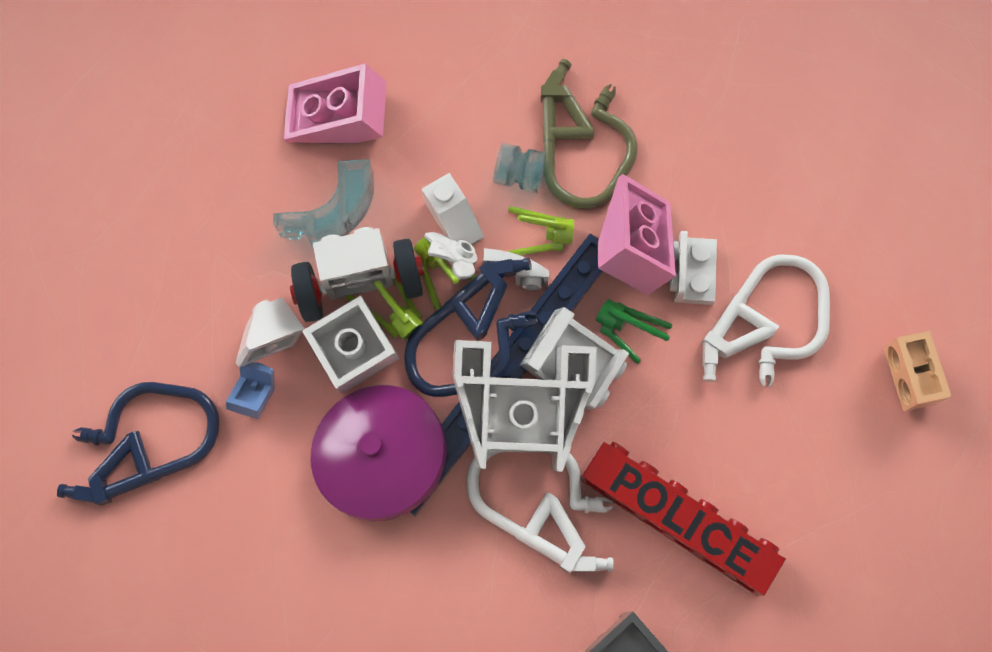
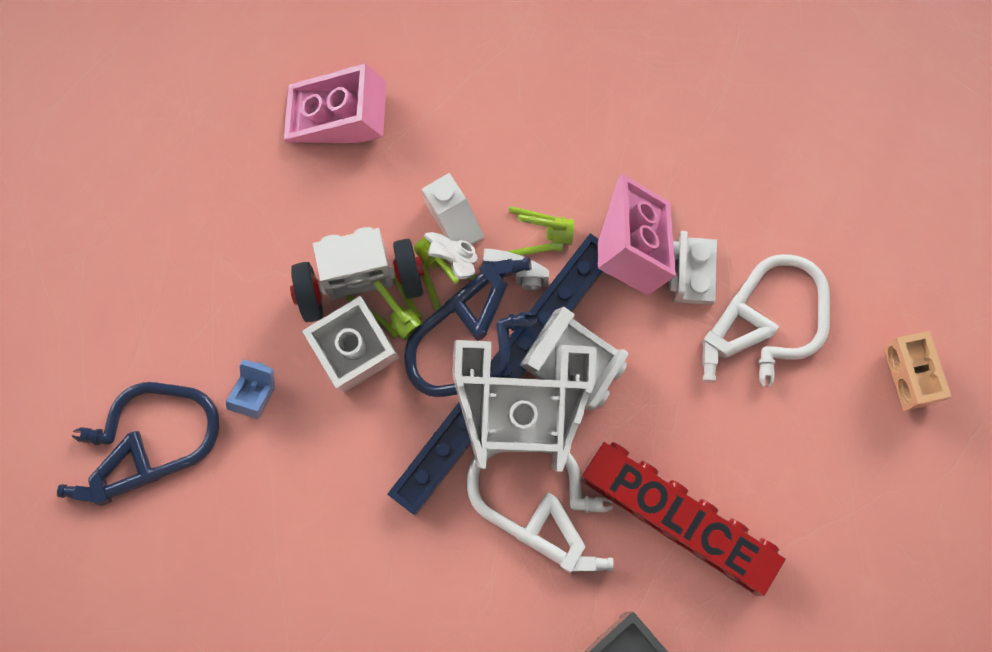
(268, 331): white slope -> none
(340, 213): clear light blue arch -> none
(378, 453): magenta dish -> none
(519, 167): clear light blue wheel -> none
(553, 92): olive piece -> none
(616, 315): green plant -> none

